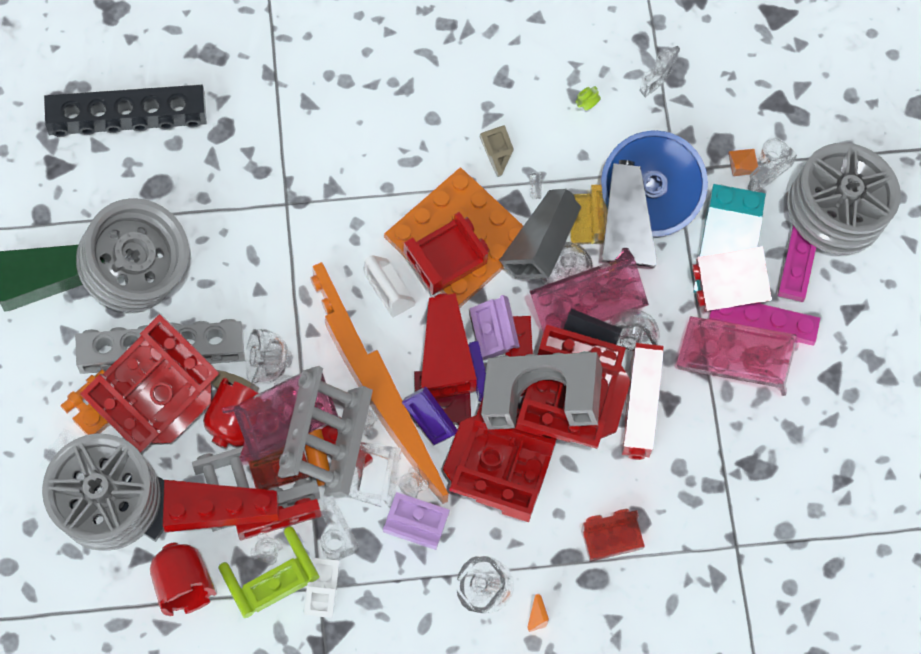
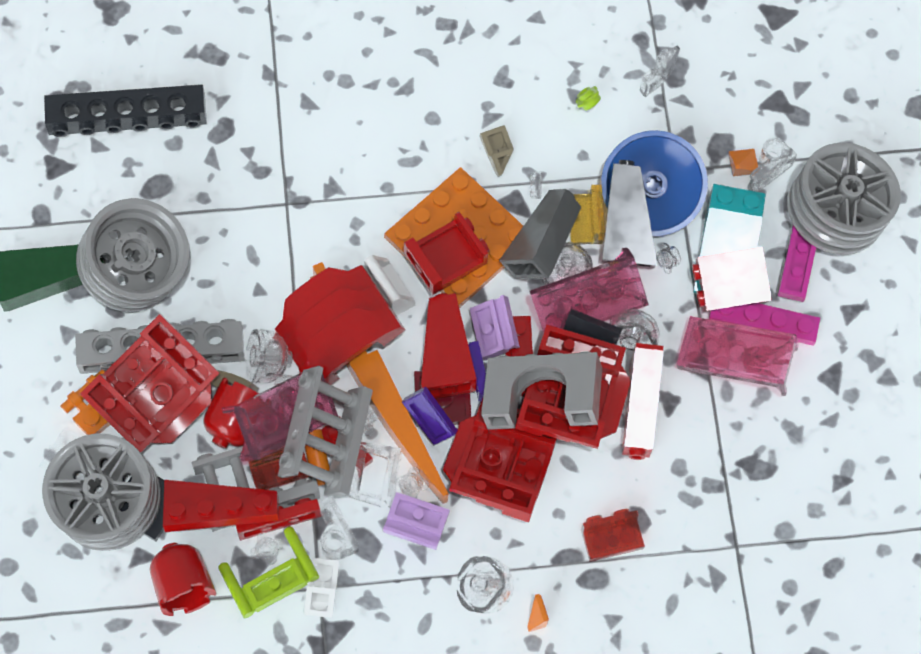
(336, 320): none -> red slope
(668, 257): none -> clear plate

